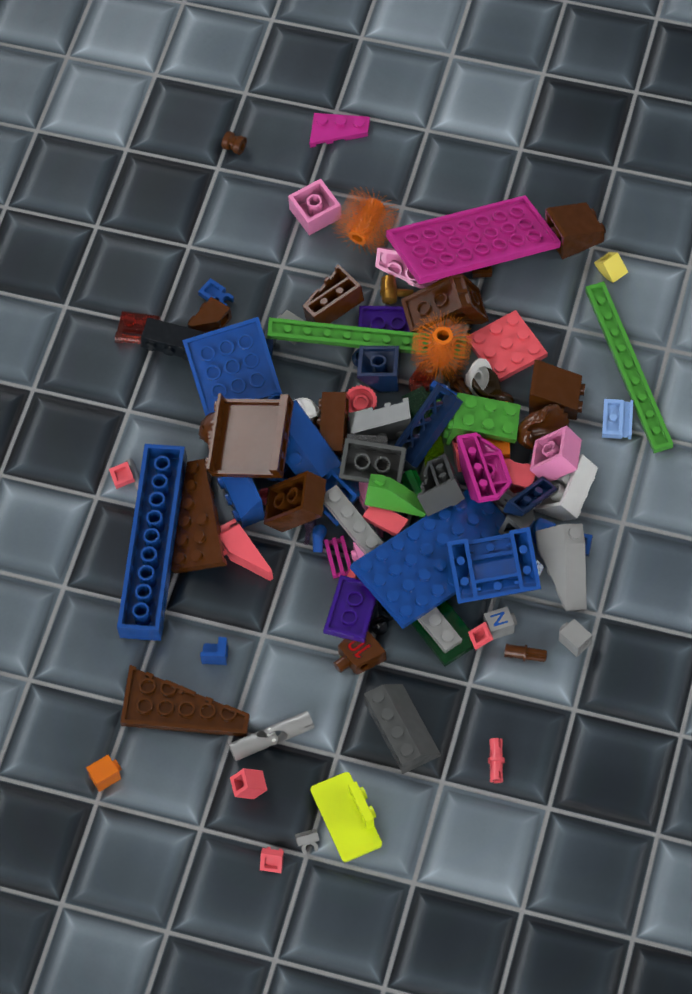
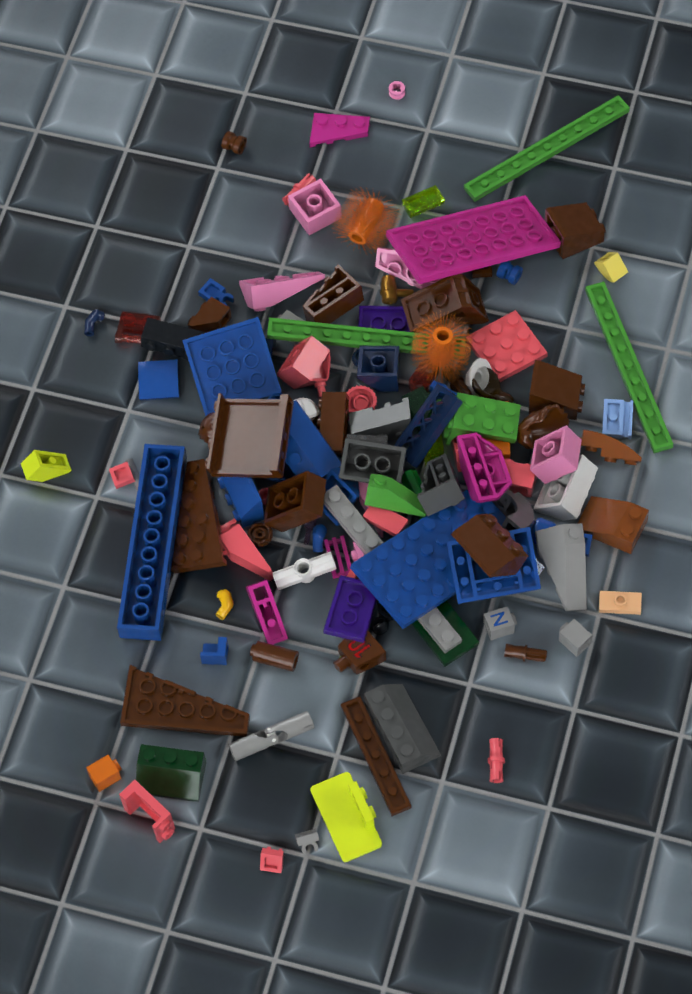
(45, 465): none -> neon yellow slope
(95, 315): none -> dark blue arm
(137, 796): none -> coral panel
(158, 379): none -> blue slope
(171, 772): none -> dark green slope
(227, 603): none -> yellow arm
(248, 783): coral brick -> none
(257, 529): none -> reddish brown plate
(266, 292): none -> bright pink wedge
(266, 612): none -> dark pink slope
(274, 656): none -> reddish brown brick
(292, 574): none -> white piece
(297, 186): none -> coral pin
(307, 365): none -> coral piece
(376, 756): none -> reddish brown tile
(396, 85): none -> bright pink bush
(423, 201): none -> clear neon green plate
(480, 635): coral slope -> none
(490, 546): none -> reddish brown slope
(509, 272): none -> blue wheel
(530, 497): dark blue slope -> none
(546, 148): none -> bright green plate
(610, 447): none -> dark orange slope
(614, 522): none -> dark orange slope
(620, 602): none -> light nougat plate

